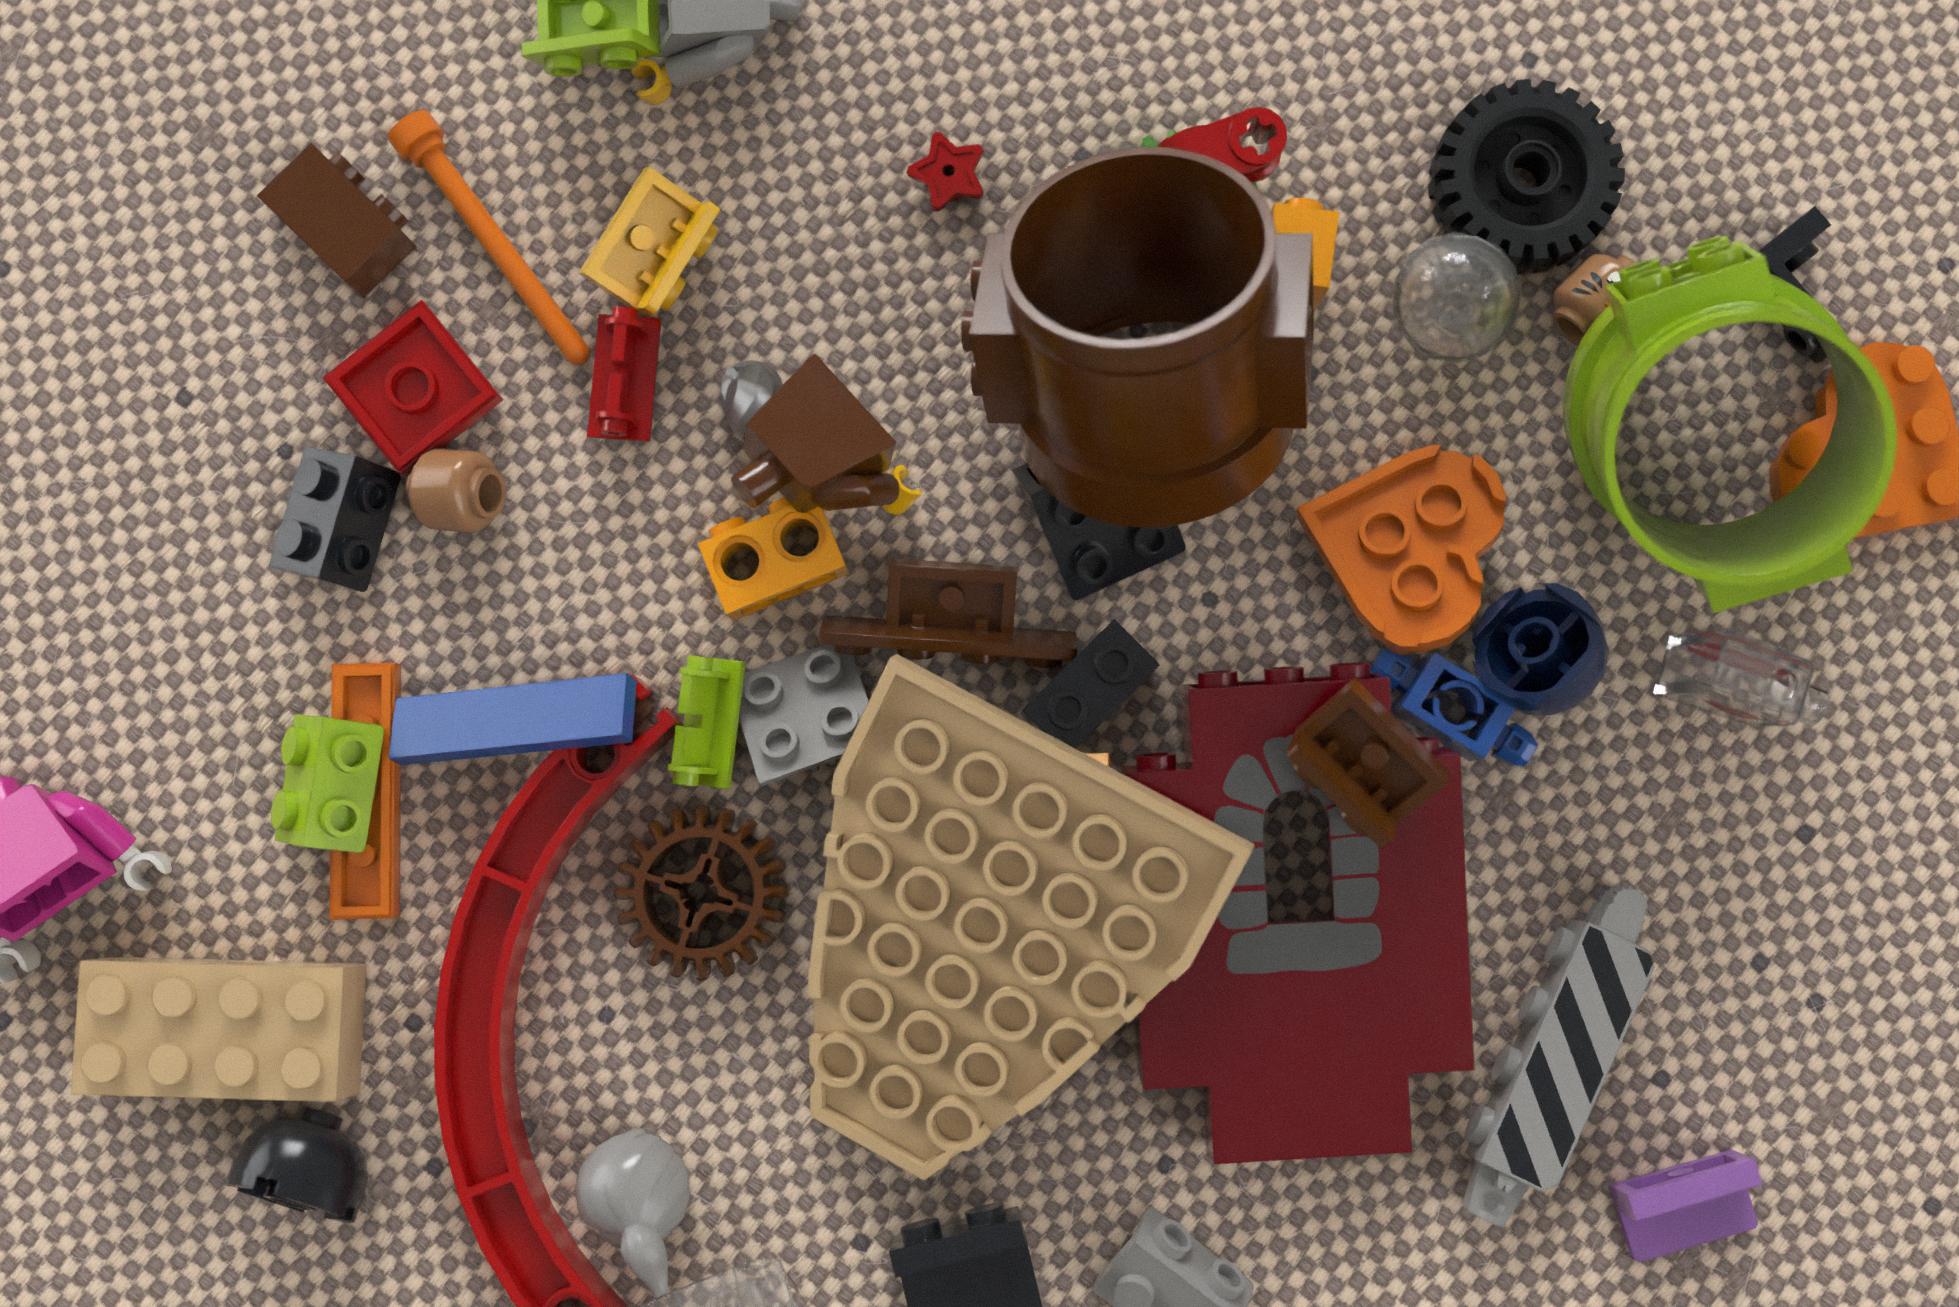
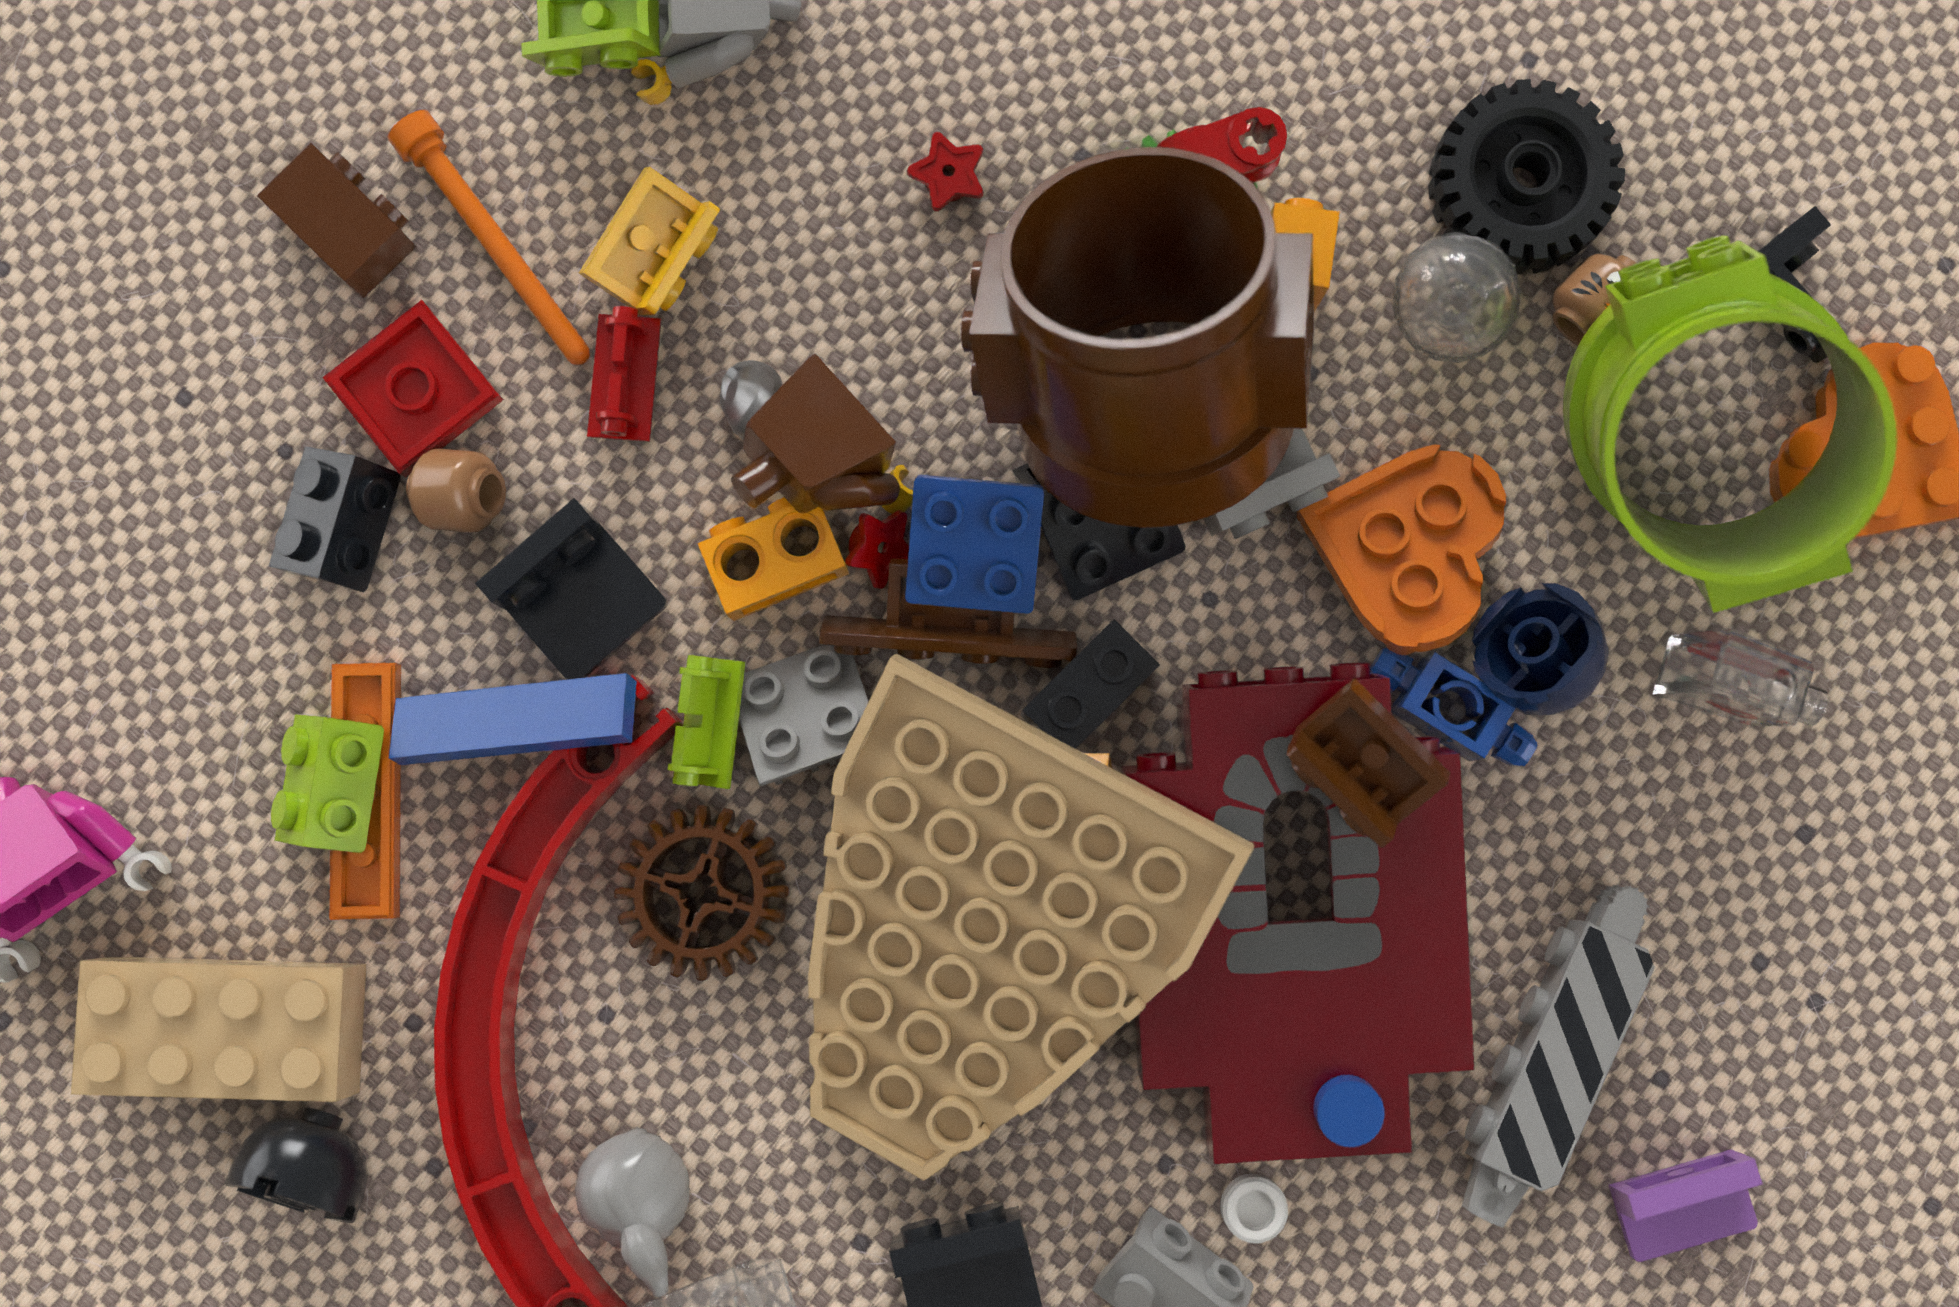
(573, 591): none -> black bracket
(865, 543): none -> red plate
(974, 544): none -> blue bracket
(1254, 1208): none -> white tile
(1295, 480): none -> light grey bracket
(1348, 1110): none -> blue tile

